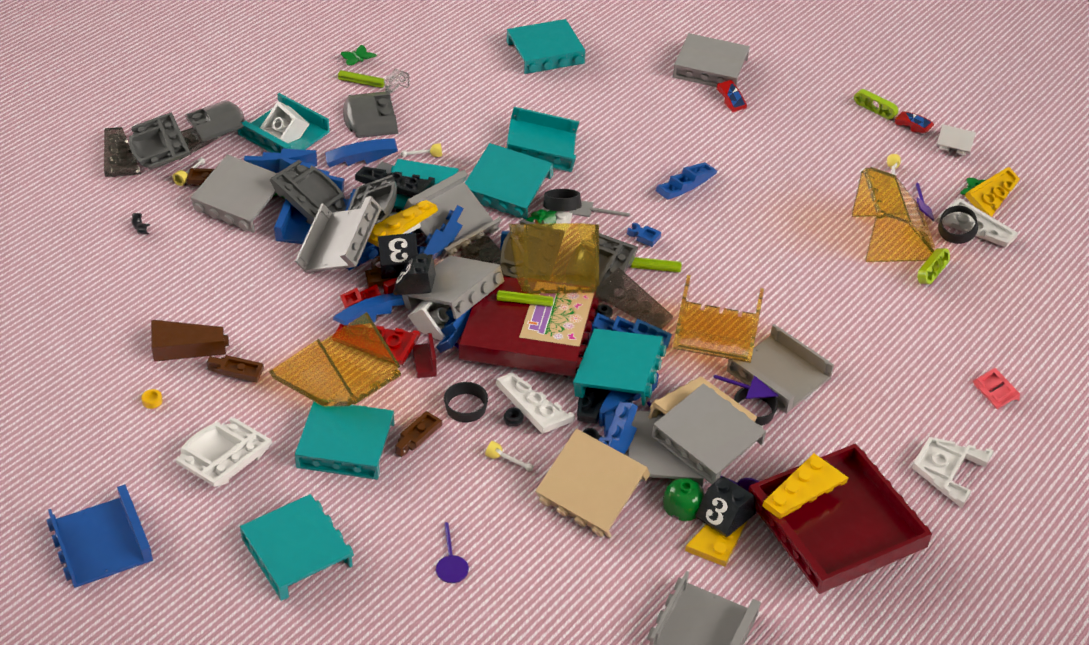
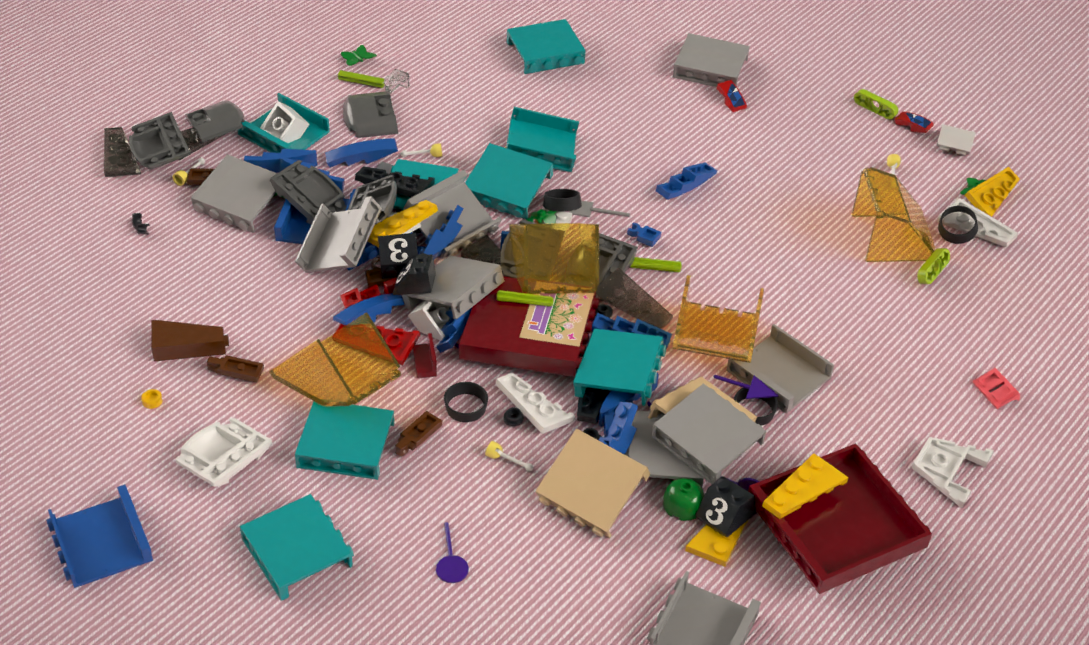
(922, 206): dark purple piece -> none

